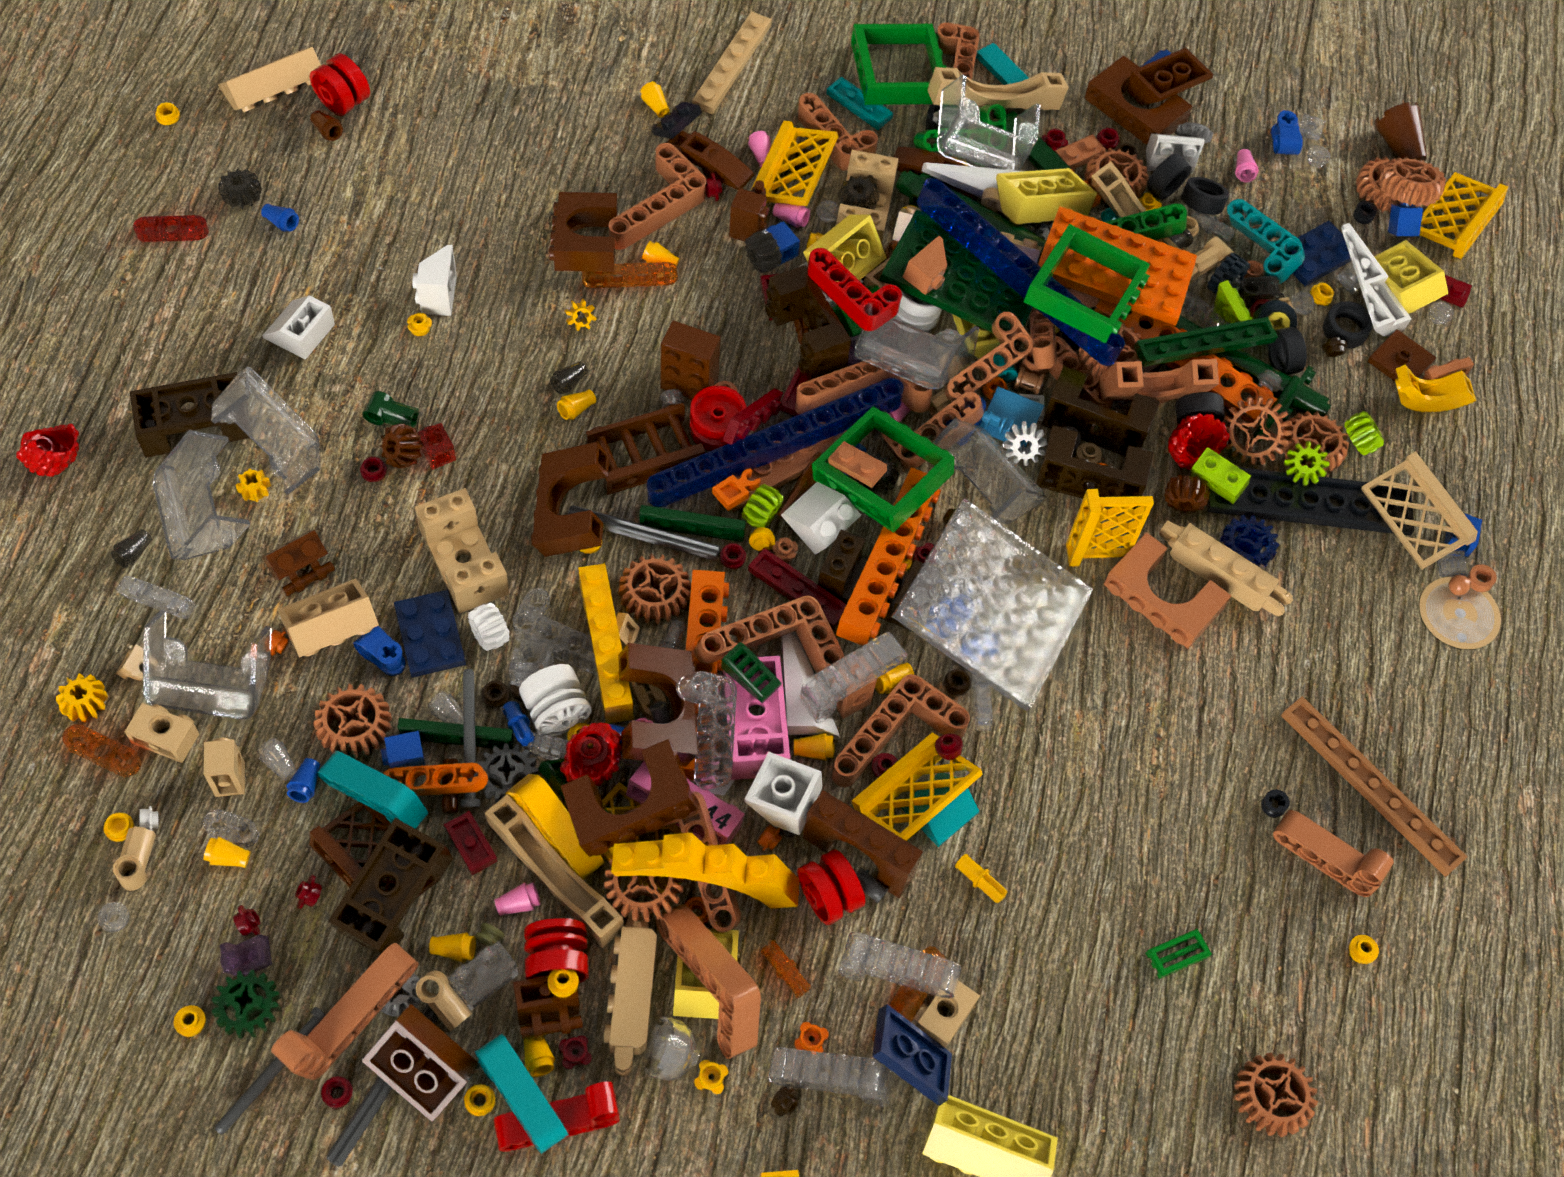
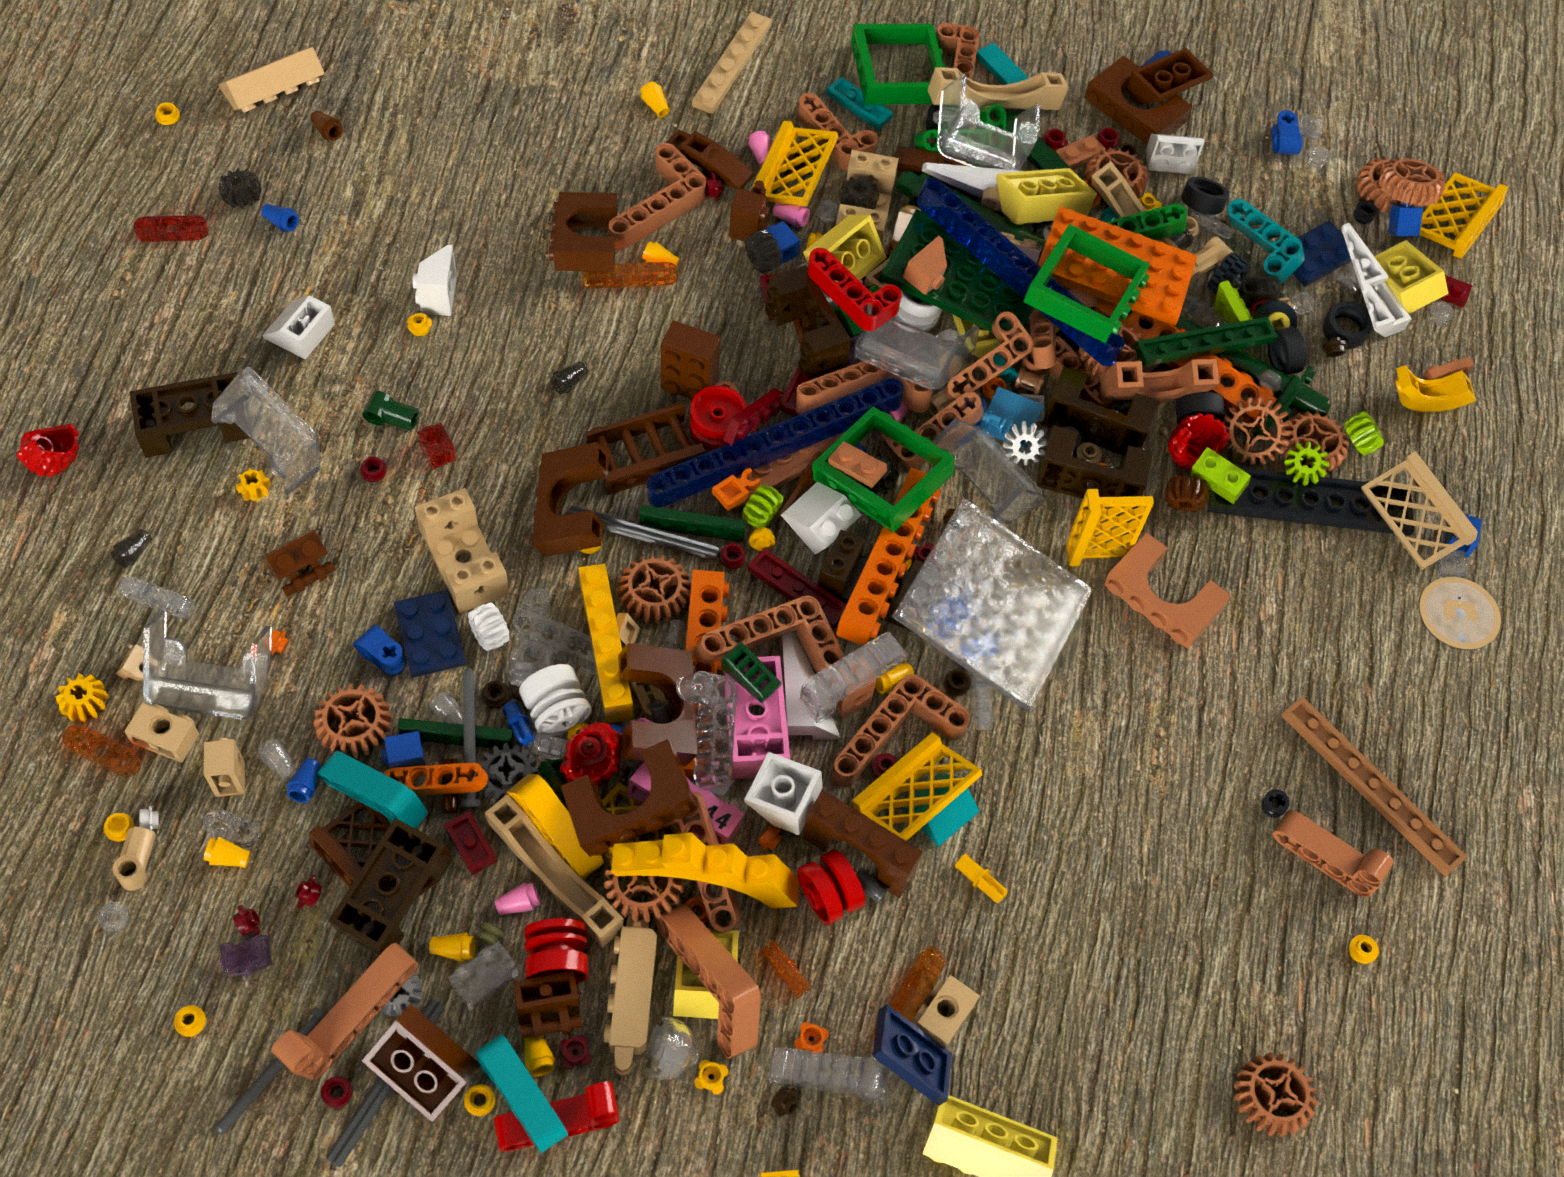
(187, 500): clear windscreen -> none
(246, 990): dark green gear -> none
(328, 618): tan brick -> none
(340, 84): red wheel -> none
(401, 446): reddish brown gear -> none
(445, 1003): tan piece -> none
(566, 989): yellow plate -> none
(574, 404): yellow cone -> none
(586, 312): yellow gear -> none
(671, 397): clear bush -> none
(677, 120): black plate -> none
(785, 555): nougat plate -> none
(815, 746): yellow cone -> none
(898, 965): clear beam -> none
(949, 746): dark red plate -> none
(1158, 963): green tile -> none
(1169, 176): black tyre -> none
(1194, 130): light grey gear -> none
(1225, 568): tan hinge -> none
(1246, 167): bright pink cone -> none
(1251, 540): clear blue gear -> none
(1255, 270): nougat plate -> none
(1322, 294): yellow plate -> none
(1401, 351): reddish brown plate -> none
(1403, 131): reddish brown cone -> none
(1461, 584): nougat plate -> none

